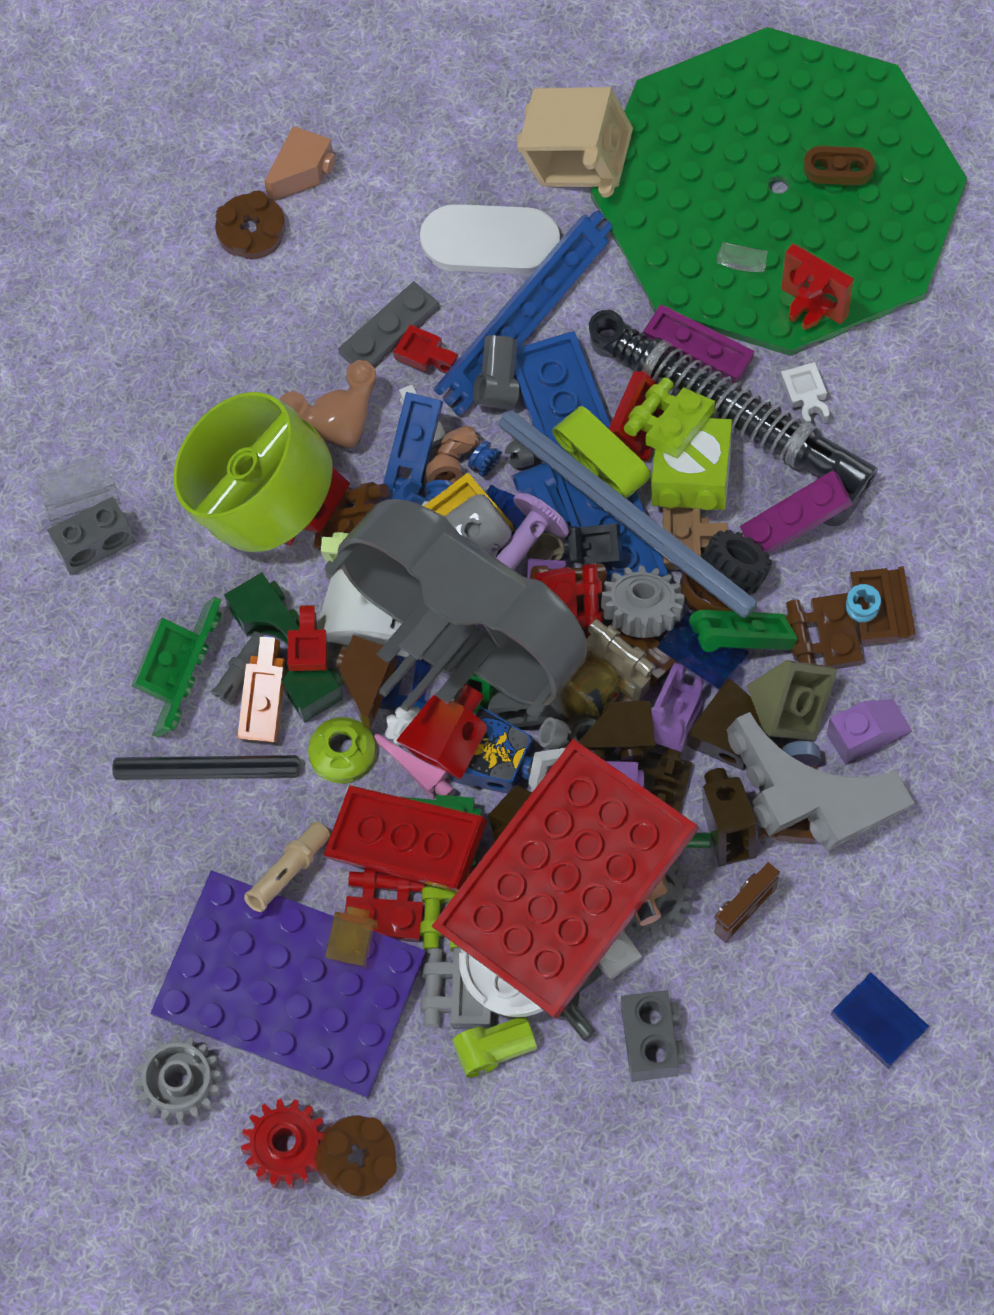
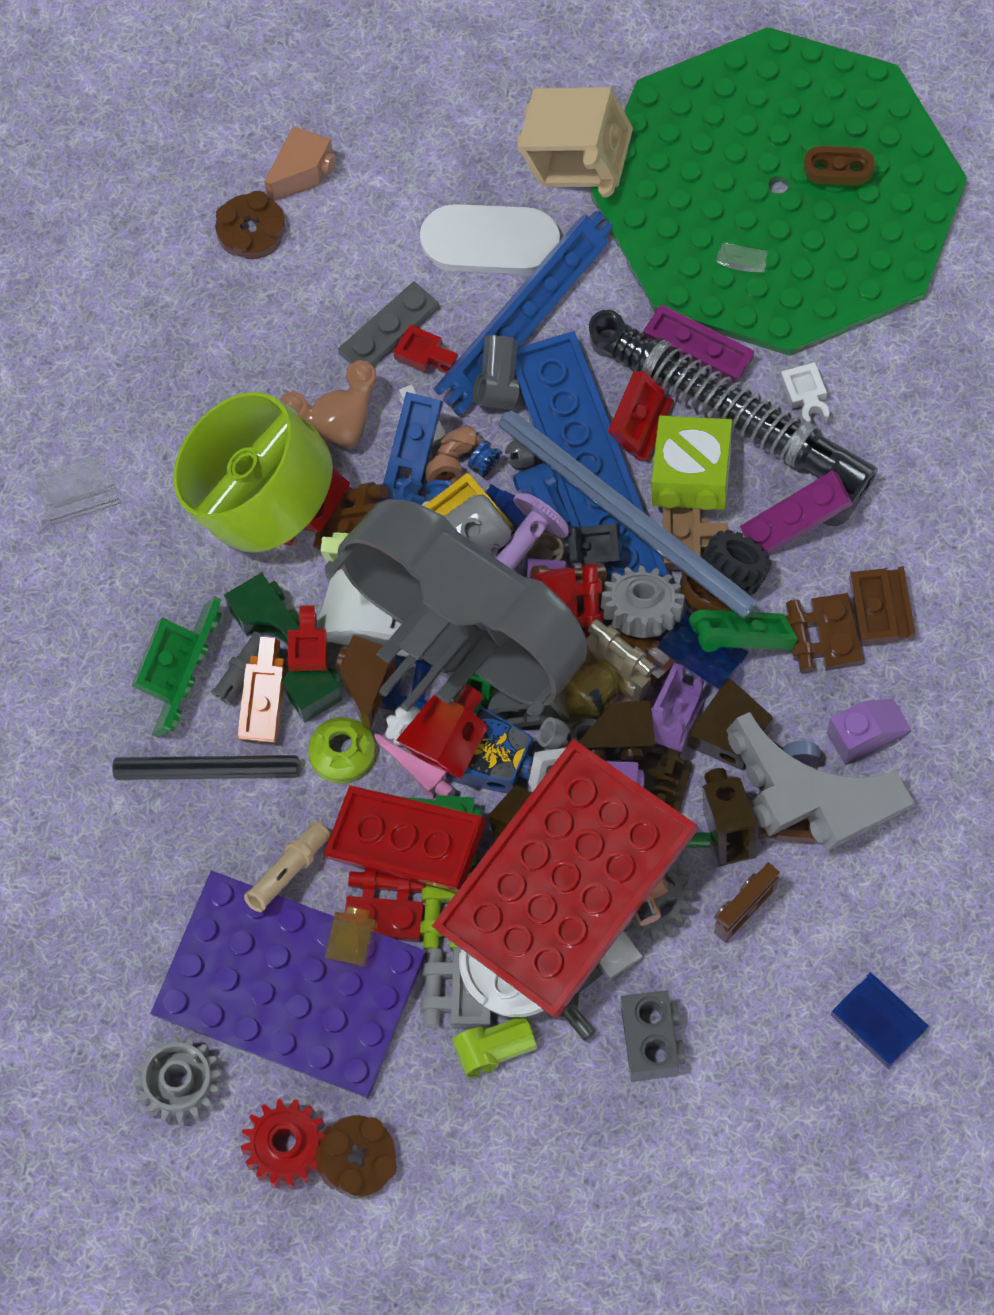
(91, 535): dark grey brick -> none
(601, 452): lime beam -> none
(679, 422): lime plate -> none
(792, 699): olive slope -> none
(822, 279): red piece -> none
(870, 595): medium azure bush -> none

